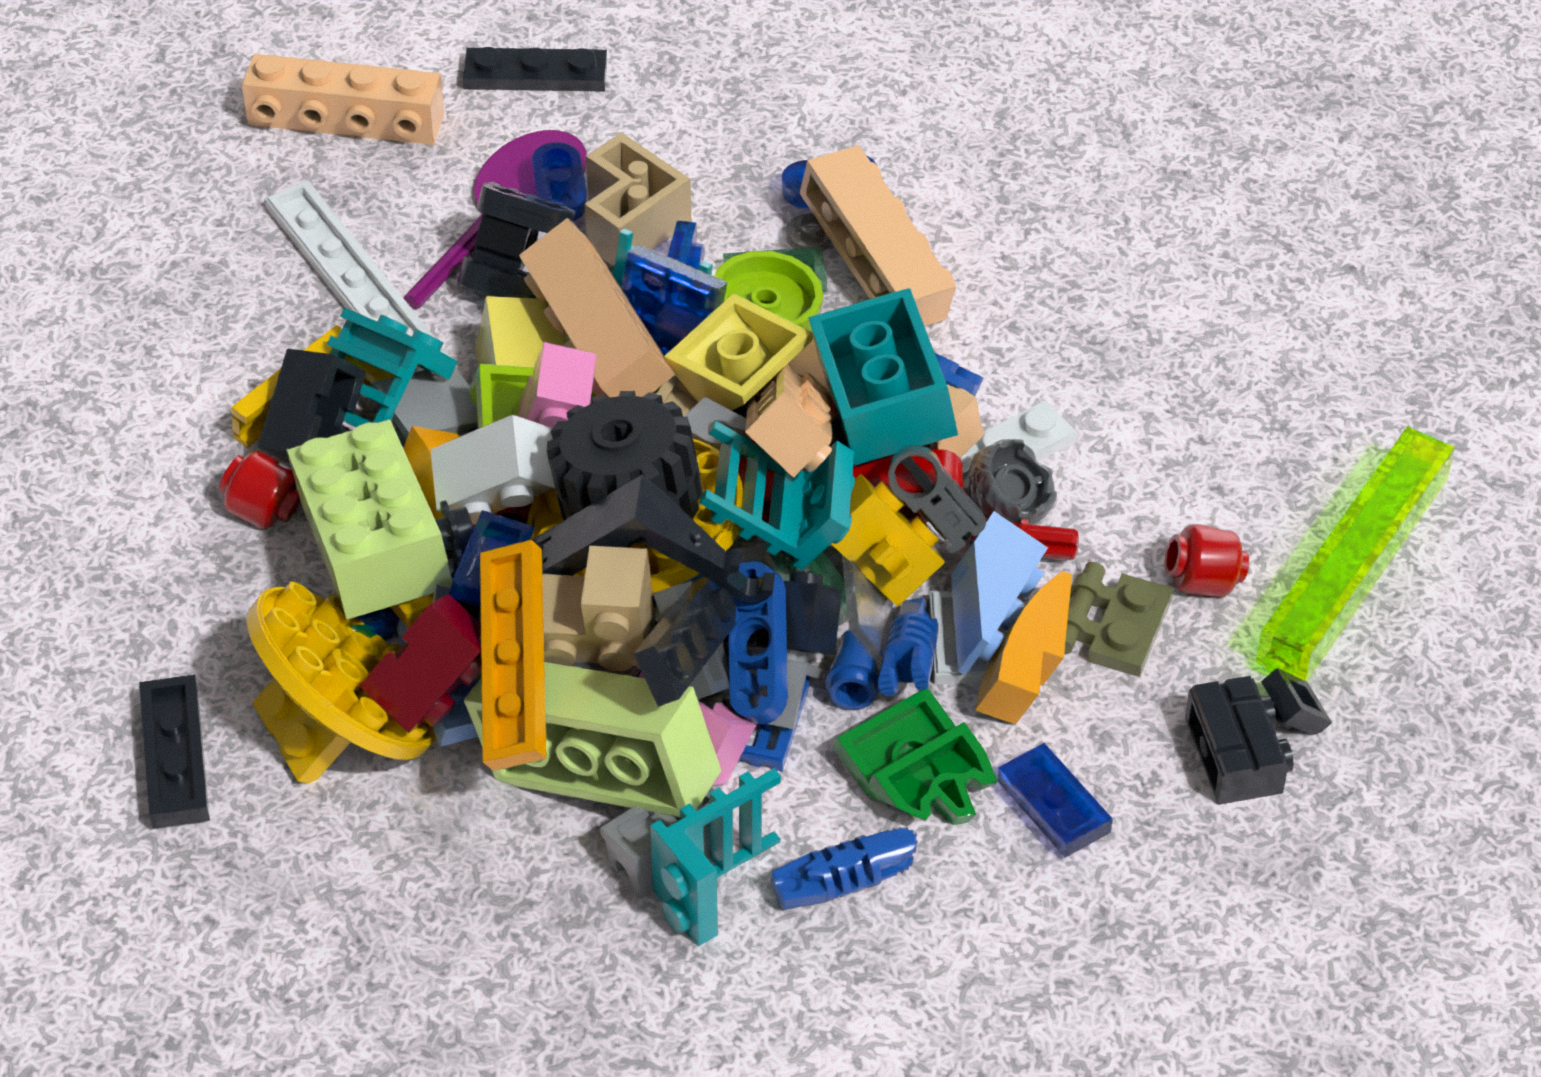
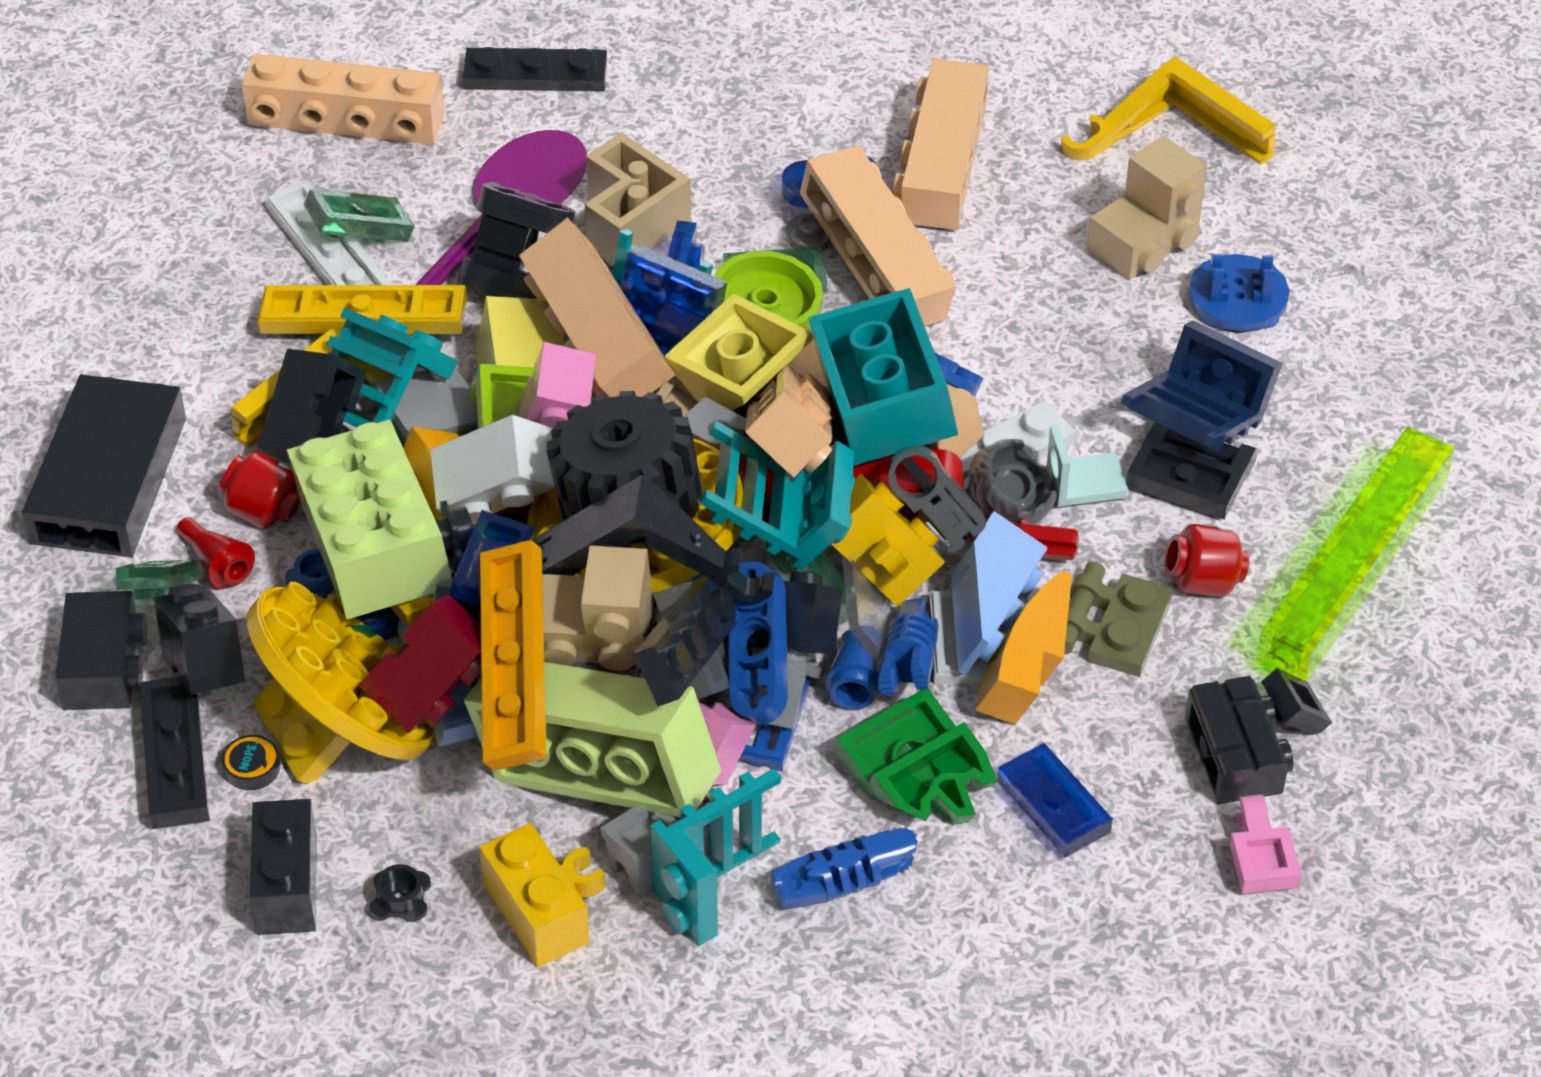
(99, 650): none -> black brick
(104, 466): none -> black brick
(155, 577): none -> clear green plate
(199, 638): none -> black brick
(222, 557): none -> red cone
(251, 762): none -> black tile
(283, 866): none -> black brick
(305, 568): none -> blue plate
(319, 307): none -> yellow plate
(358, 215): none -> clear green plate
(395, 880): none -> black plate
(538, 894): none -> yellow brick
(560, 176): clear blue plate -> none
(943, 143): none -> light nougat brick
(1085, 477): none -> light aqua bracket
(1155, 213): none -> tan brick
(1190, 472): none -> black plate
(1196, 96): none -> yellow hinge
(1210, 388): none -> dark blue plate
(1239, 292): none -> blue plate
(1262, 854): none -> bright pink plate

